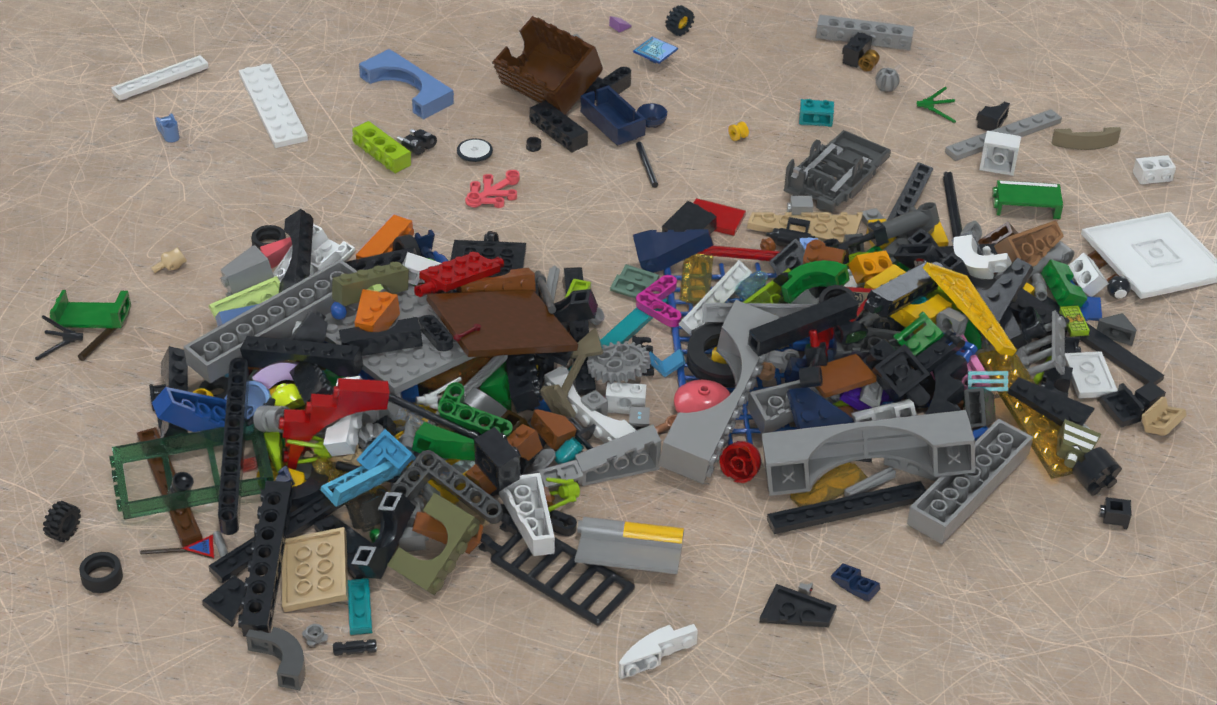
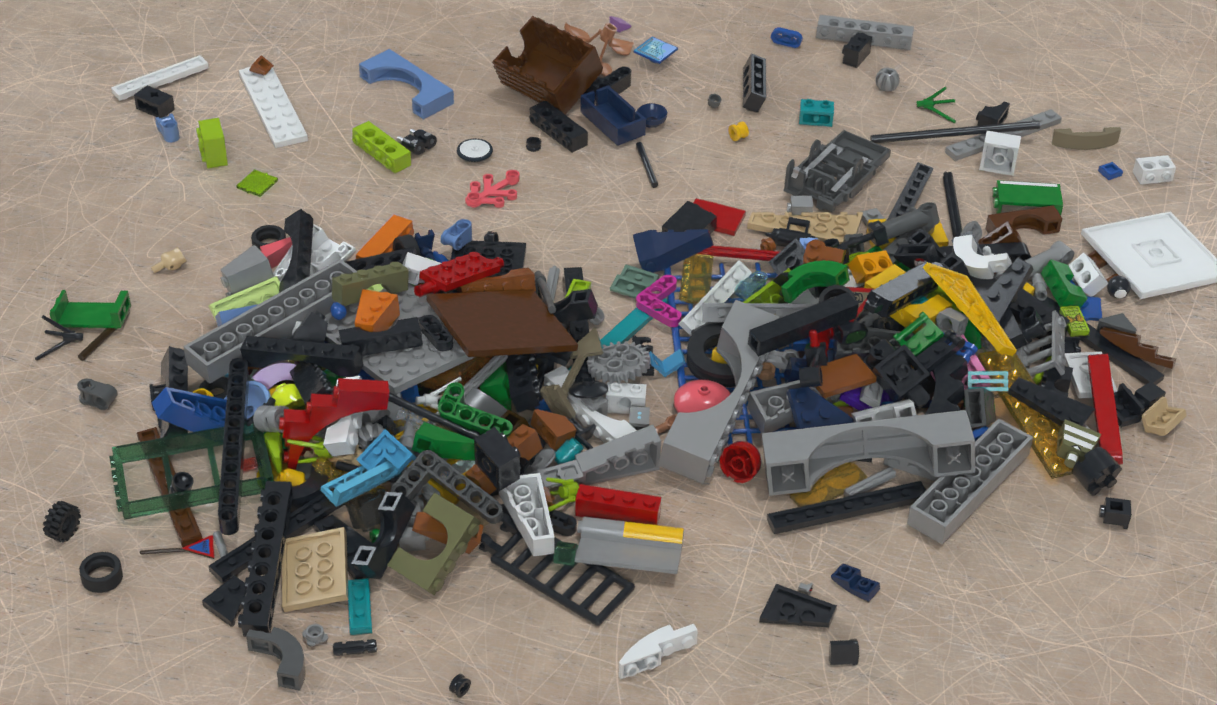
(97, 394): none -> dark grey piece
(154, 102): none -> black brick
(212, 143): none -> lime brick
(257, 183): none -> clear neon green piece
(261, 66): none -> dark orange slope
(285, 475): dark blue tile -> none
(458, 234): none -> medium blue piece
(460, 685): none -> black bush
(476, 327): dark red hinge -> none
(565, 553): none -> clear green slope
(588, 388): none -> black dish
(606, 35): none -> nougat plant
(617, 505): none -> red wedge
(679, 20): black bush -> none
(711, 100): none -> dark grey hinge
(754, 83): none -> black brick
(786, 37): none -> blue plate
(844, 652): none -> black tile
(869, 60): pearl gold wheel -> none
(960, 131): none -> black piece
(1032, 243): medium nougat wedge -> none
(1042, 219): none -> reddish brown arch
(1105, 405): none -> red beam
(1110, 171): none -> blue tile
(1131, 344): none -> reddish brown slope

